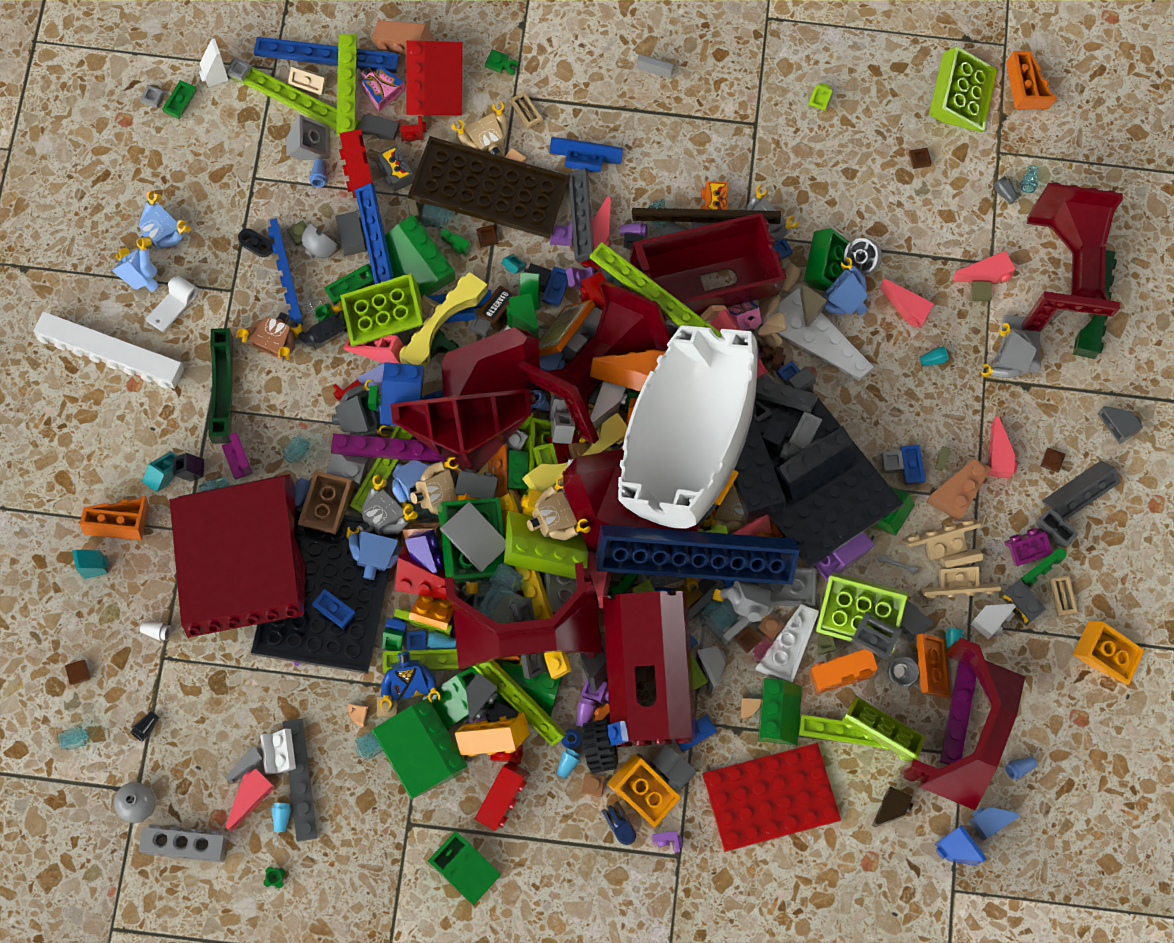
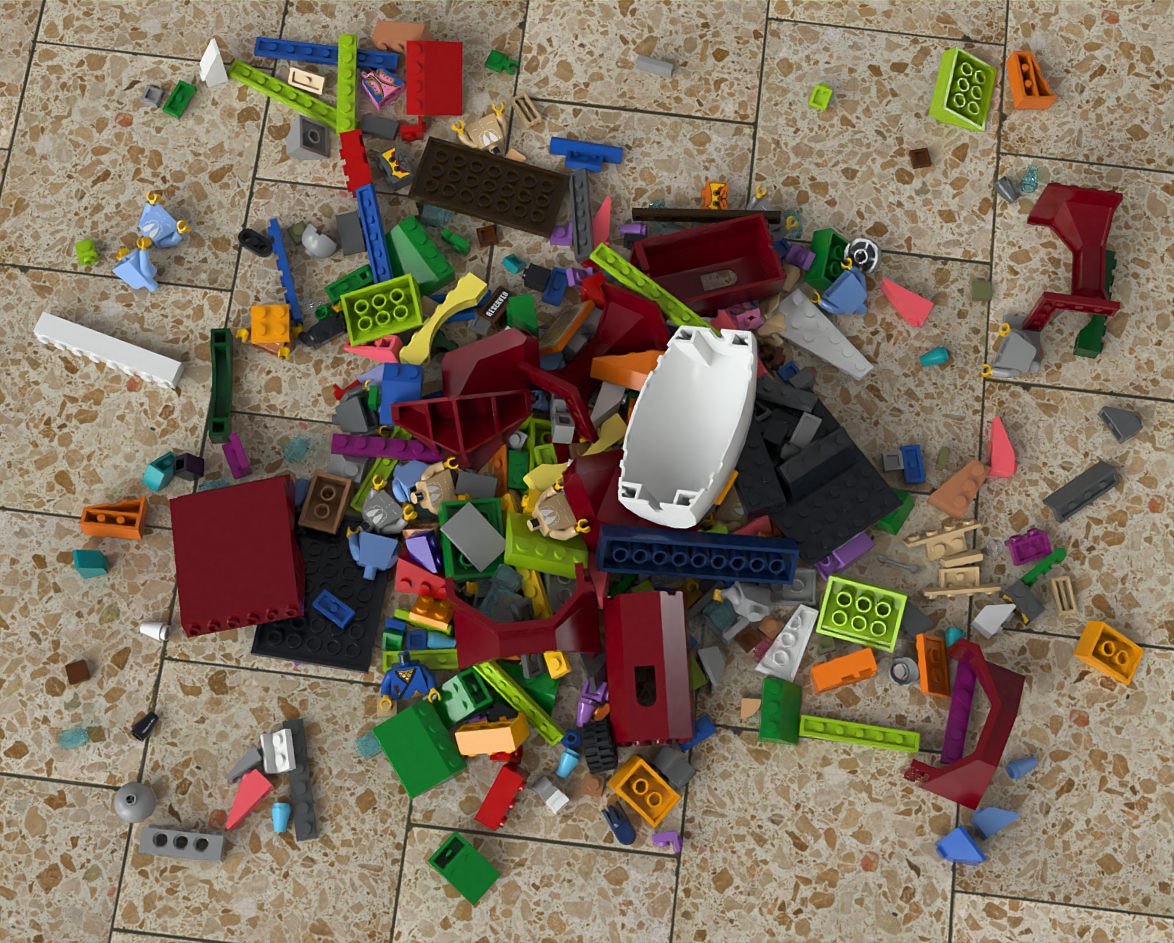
(86, 252): none -> lime bracket
(179, 297): white door -> none
(238, 69): light grey tile -> none
(269, 881): green plate -> none
(270, 323): none -> light orange plate
(318, 174): medium blue cone -> none
(358, 714): light nougat tile -> none
(479, 694): dark grey slope -> none
(530, 284): green slope -> none
(550, 795): none -> leg
(618, 733): blue plate -> none
(712, 312): light nougat tile -> none
(771, 797): red plate -> none
(796, 232): none -> clear light blue bracket
(800, 256): none -> medium lavender bracket
(812, 304): dark tan slope -> none
(873, 640): dark grey plate -> none
(884, 729): lime slope -> none
(893, 807): dark brown slope -> none
(991, 269): coral slope -> none
(1052, 460): reddish brown plate -> none
(1060, 531): dark grey brick -> none

